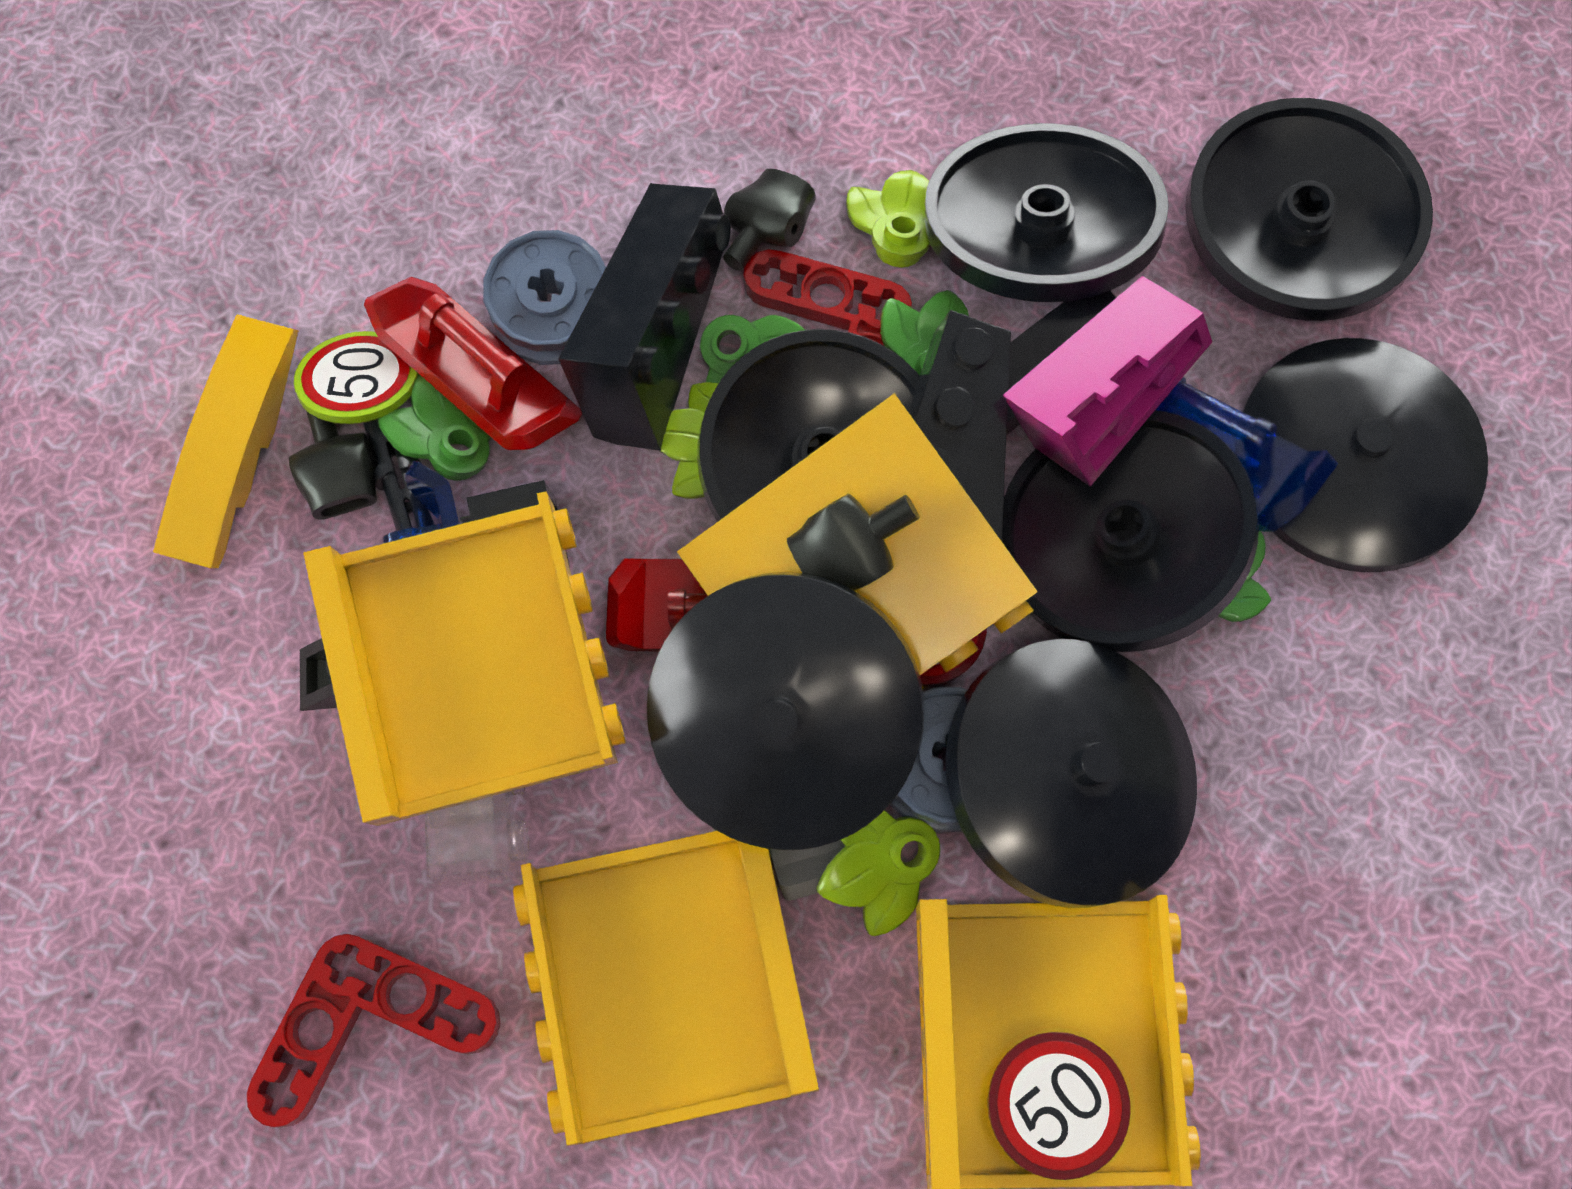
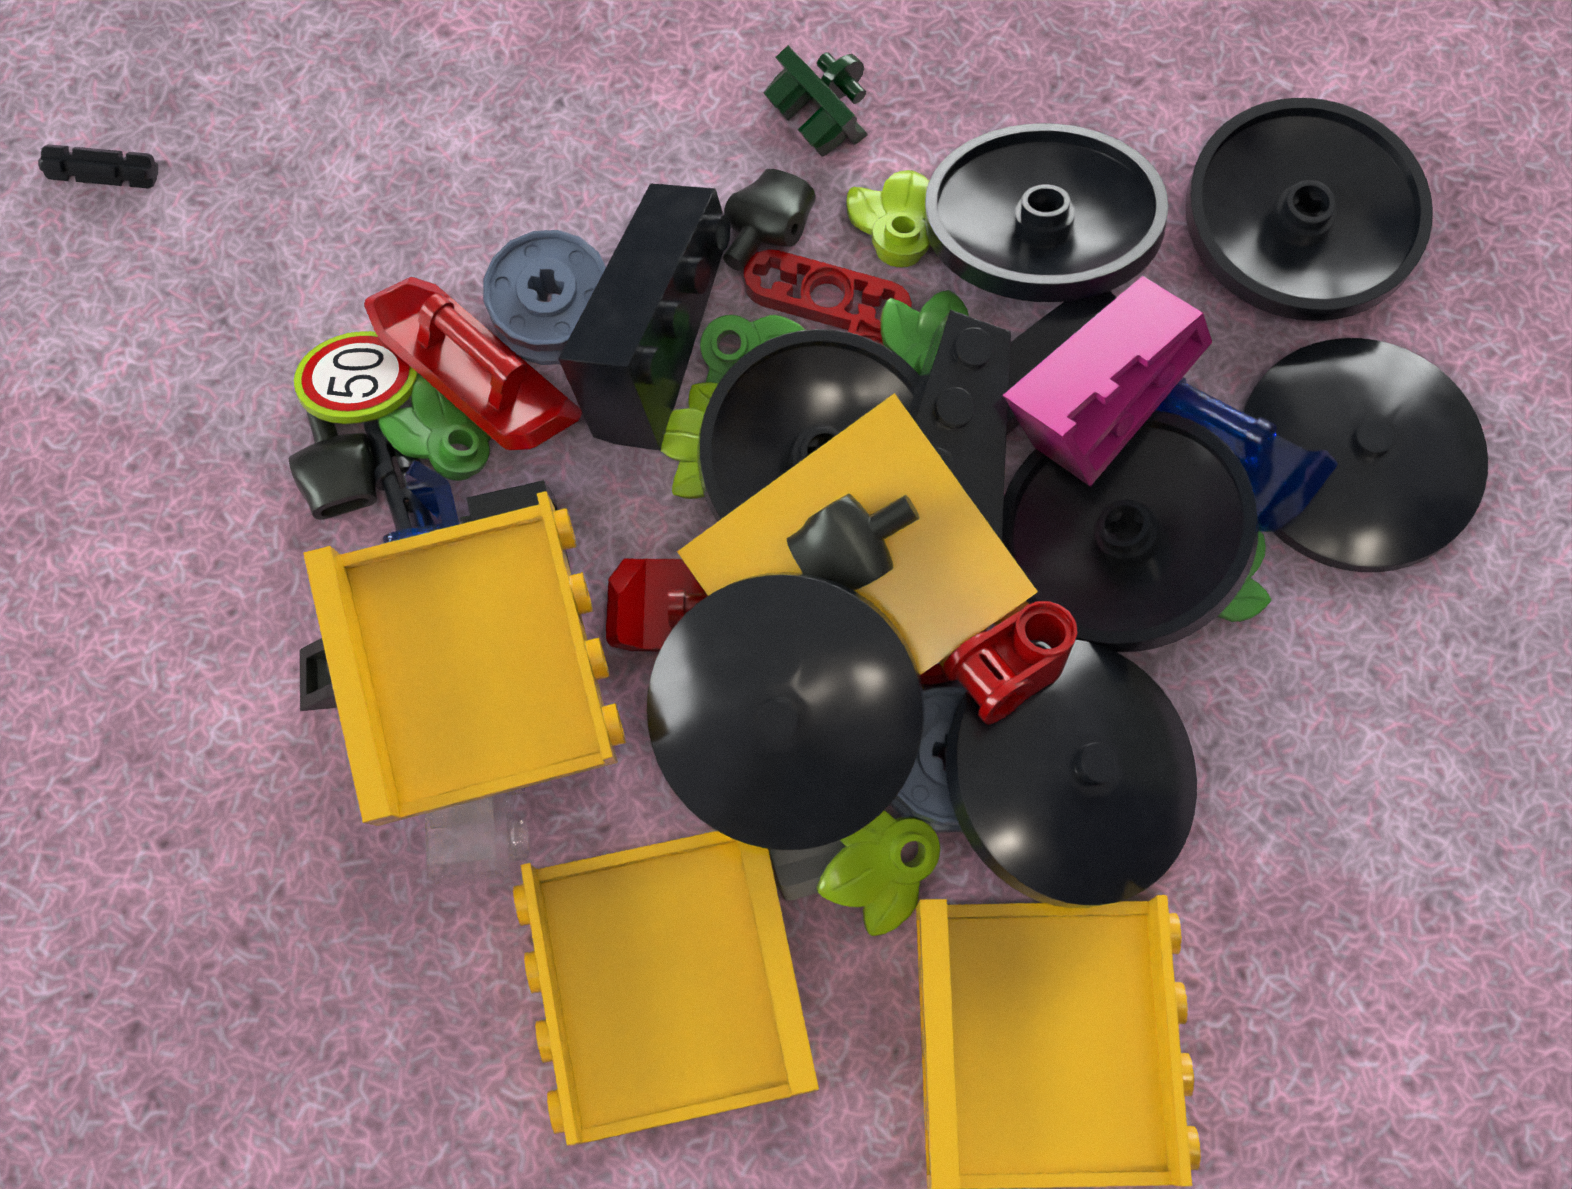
(98, 166): none -> black axle
(225, 440): yellow slope -> none
(344, 1006): red beam -> none
(799, 84): none -> dark green hips
(1005, 667): none -> red piece
(1059, 1106): piece -> none

